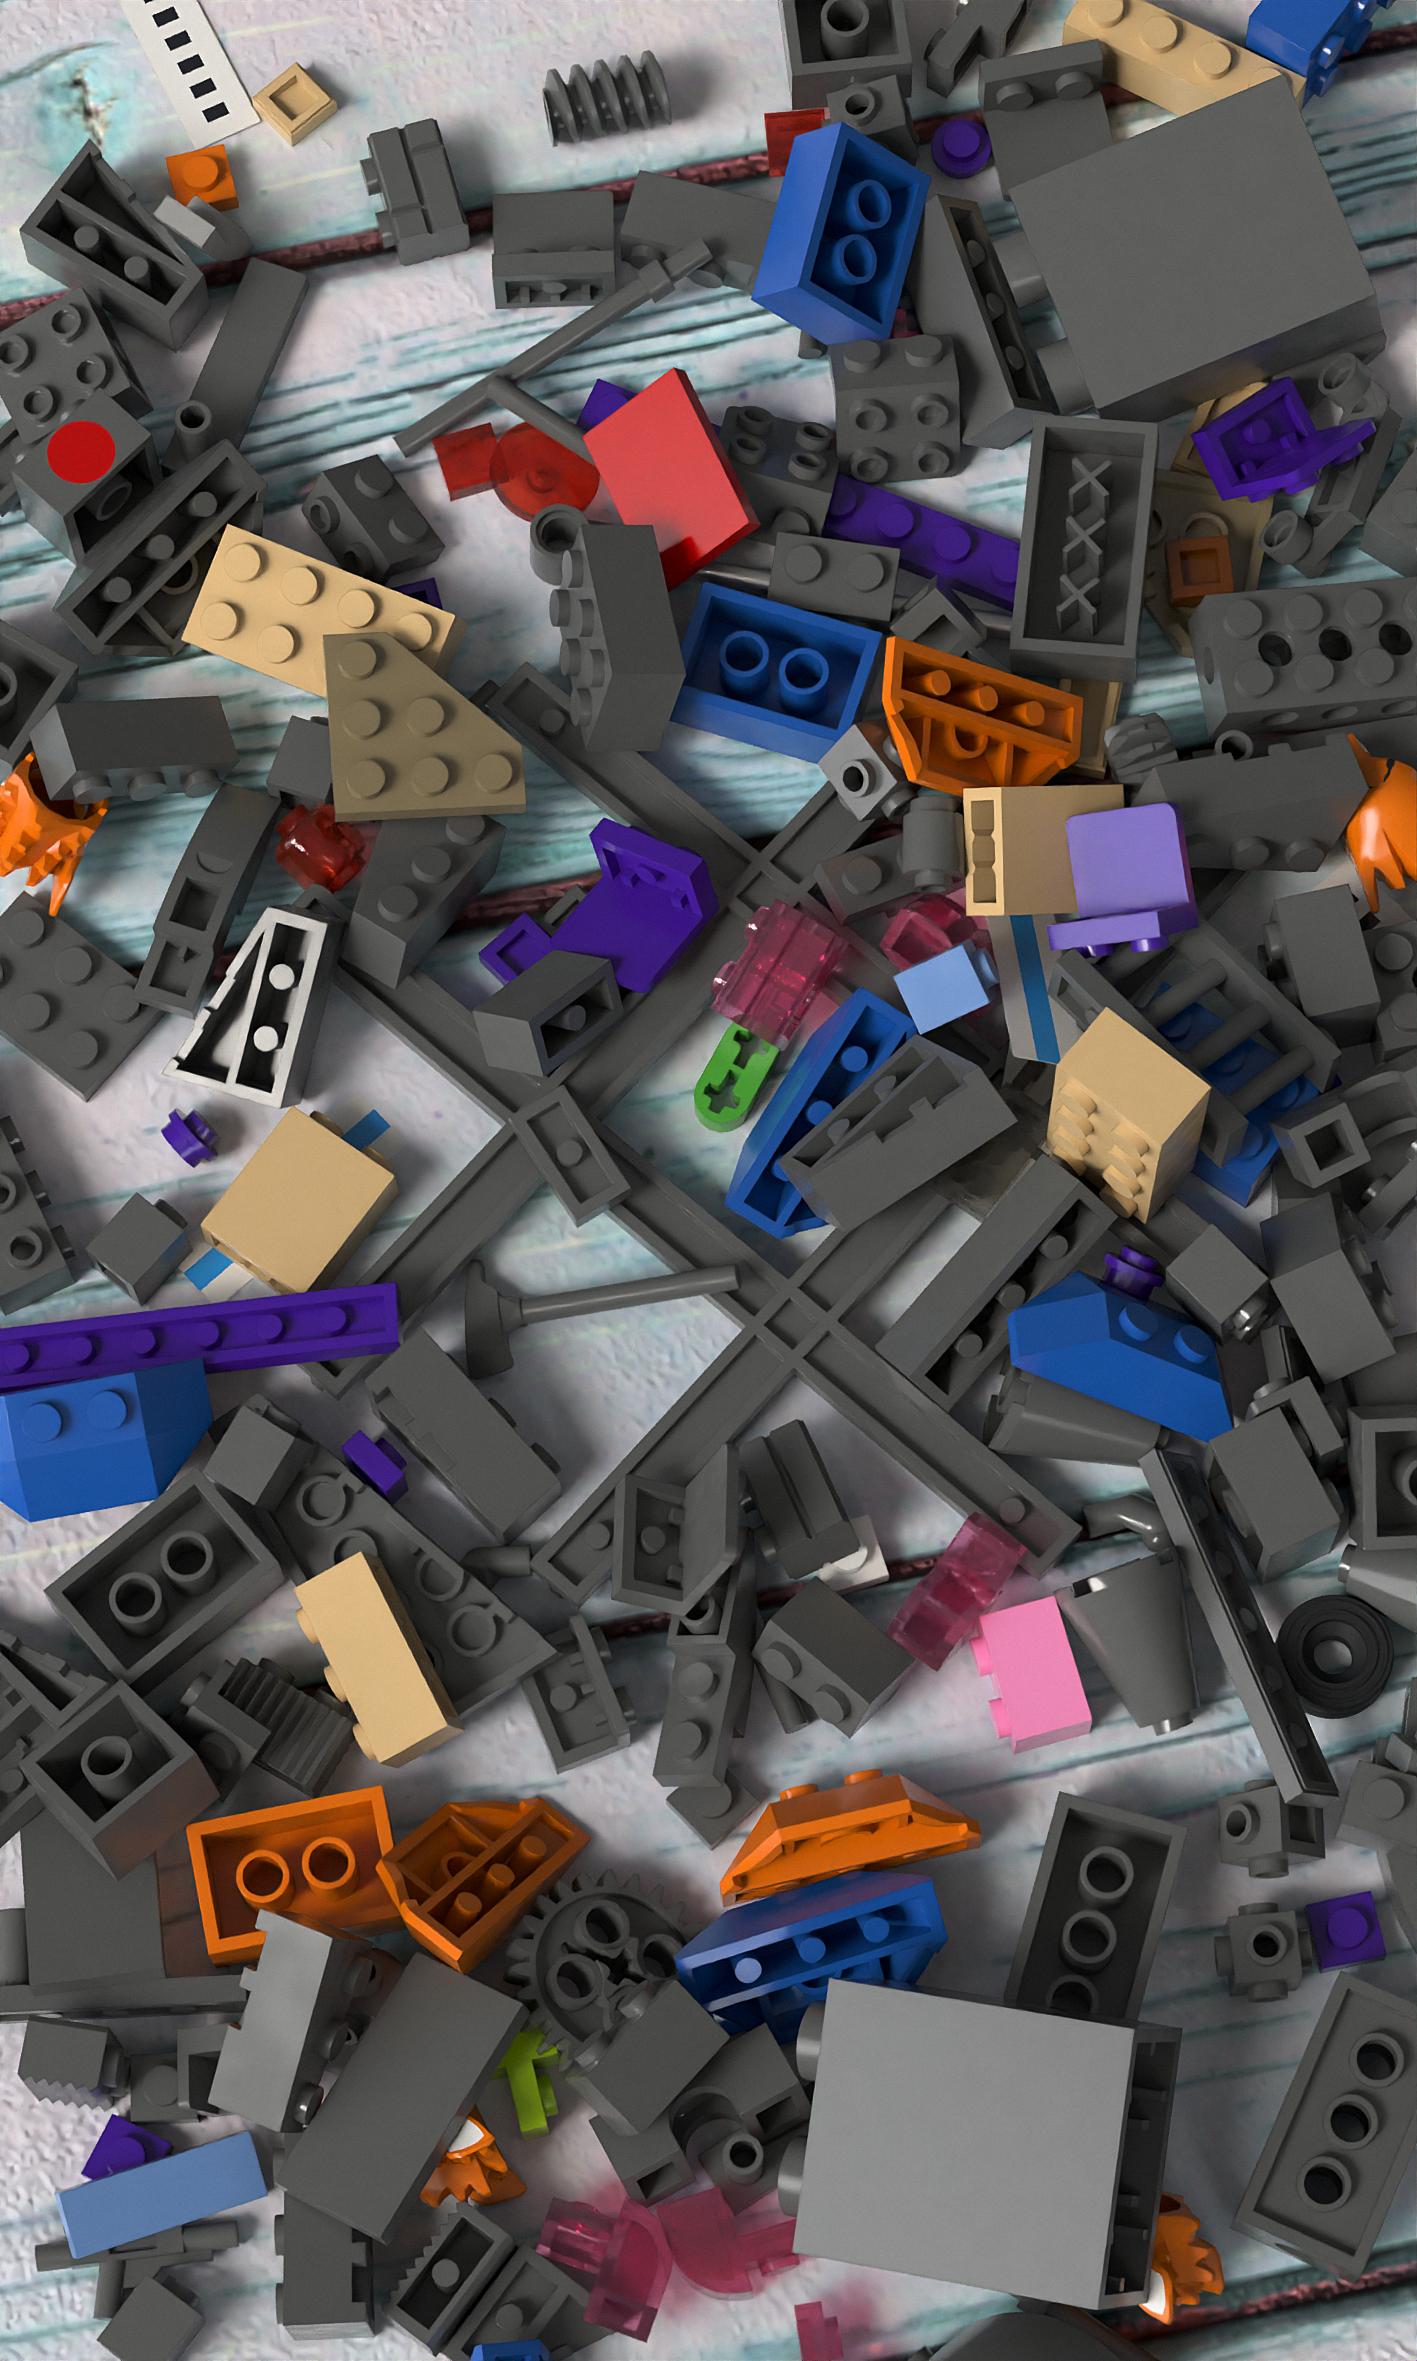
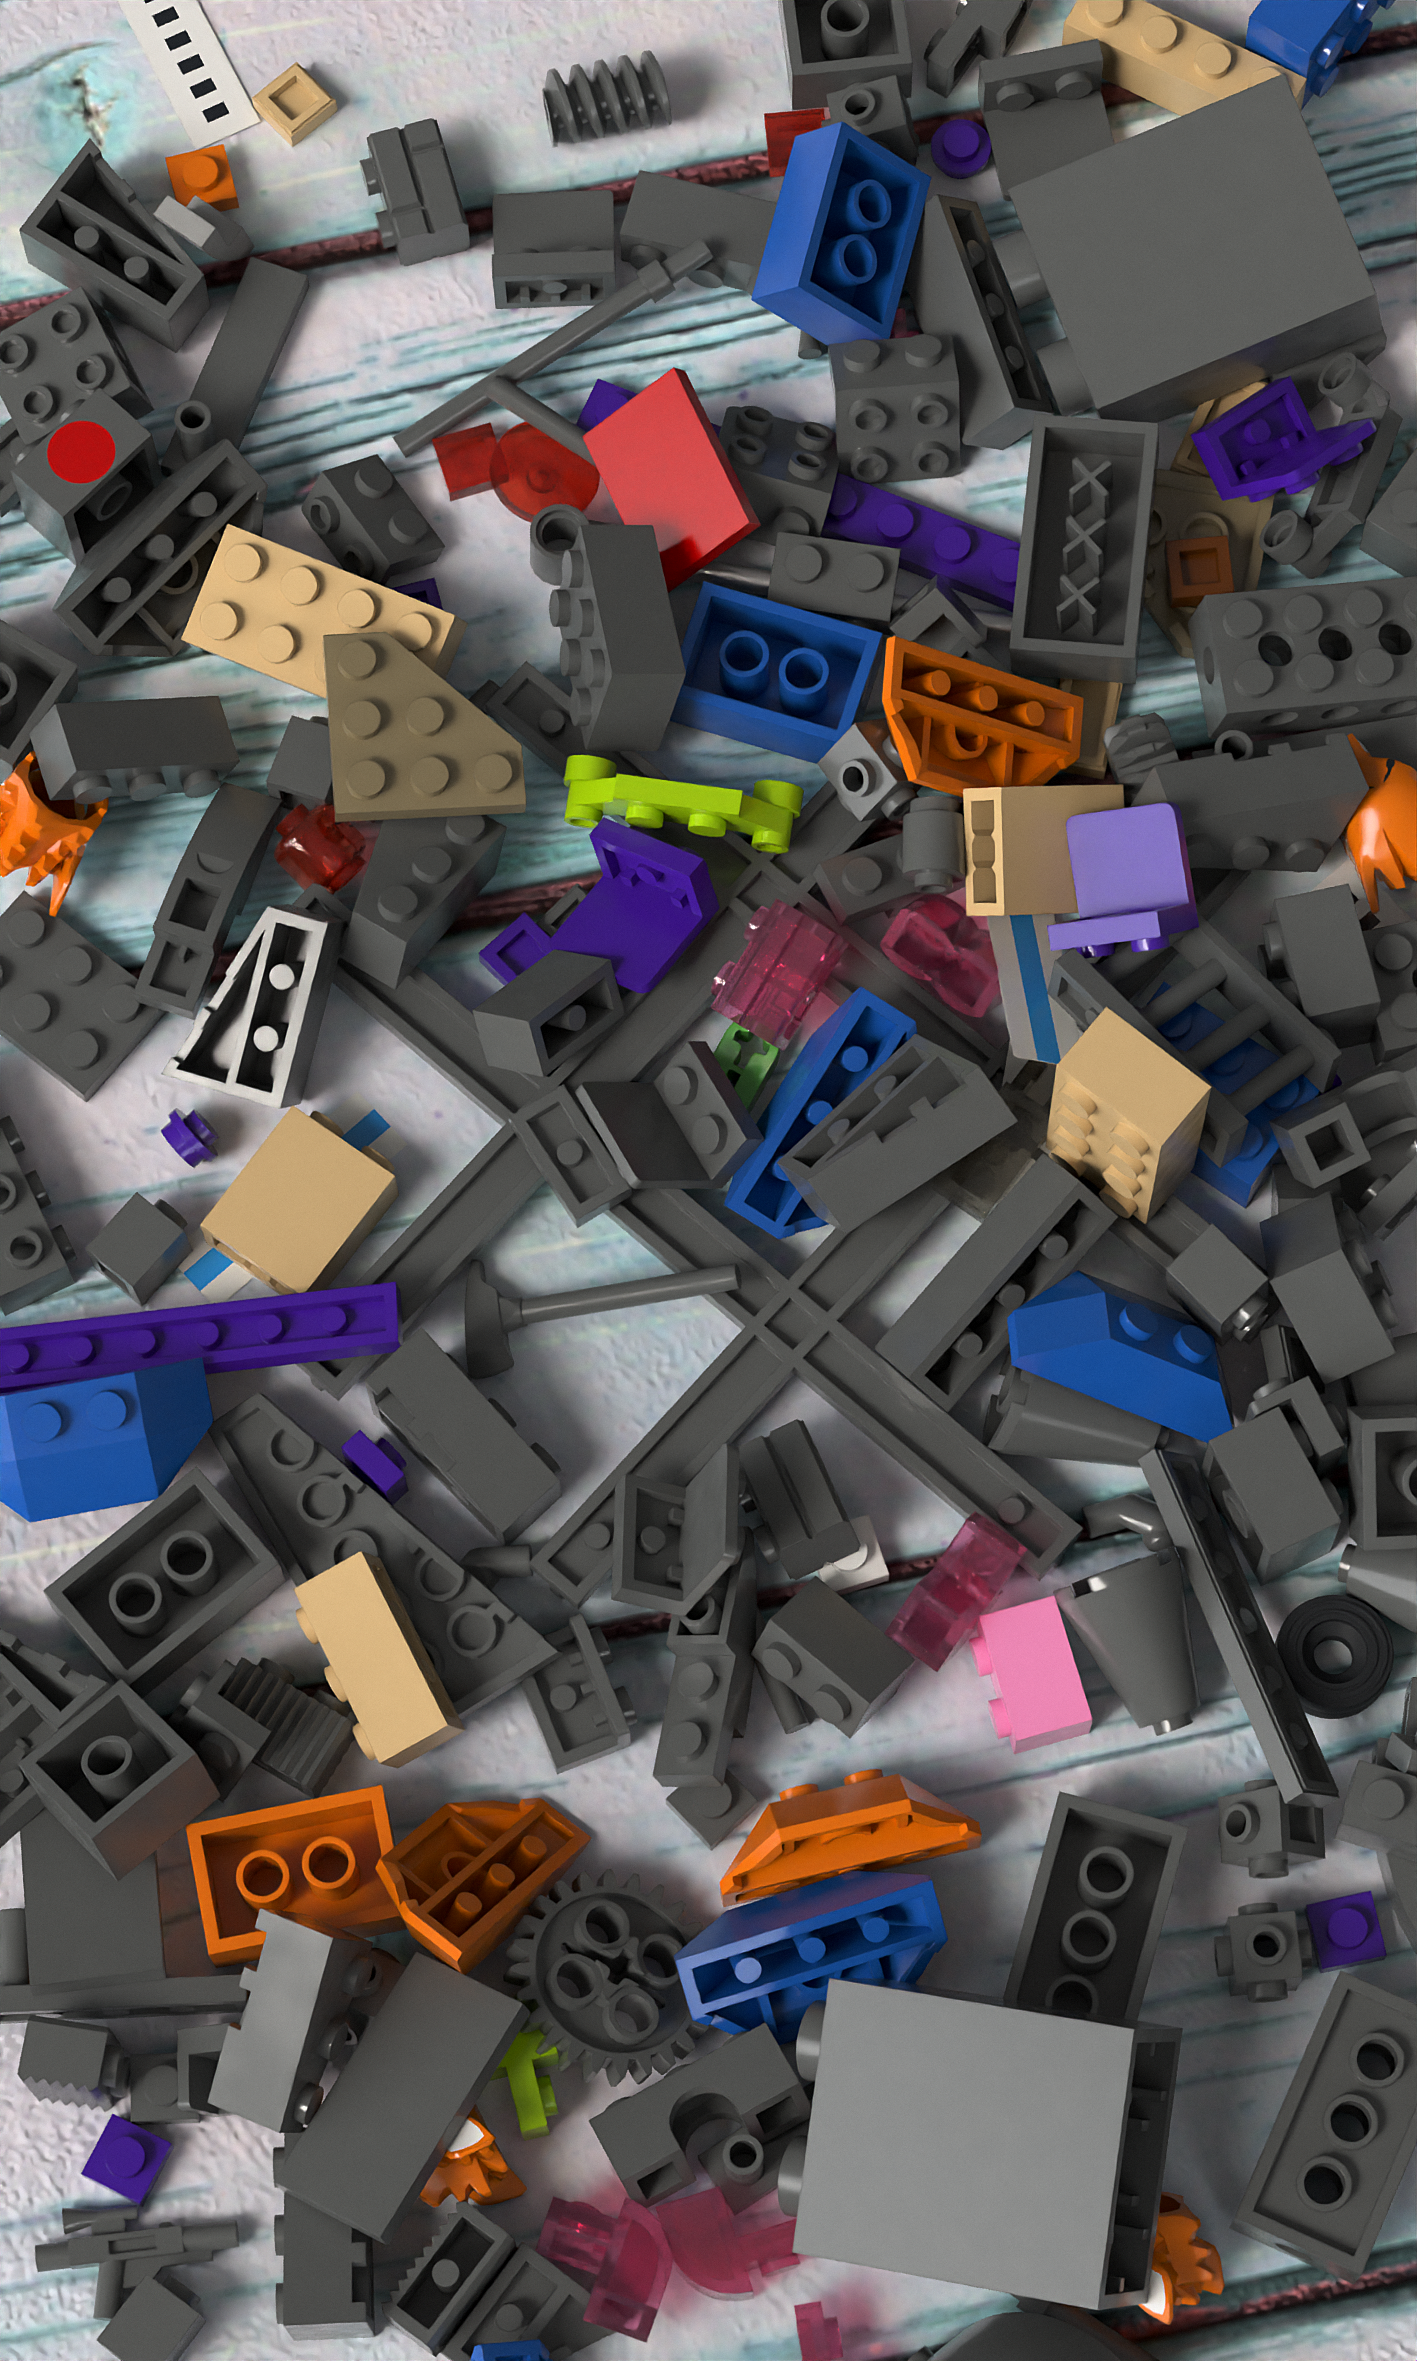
(161, 2194): medium blue tile -> none
(259, 1456): dark grey brick -> none
(645, 2055): dark grey brick -> none
(676, 1130): none -> dark grey bracket
(704, 808): none -> lime plate
(948, 985): medium blue brick -> none
(1132, 1272): dark purple plate -> none

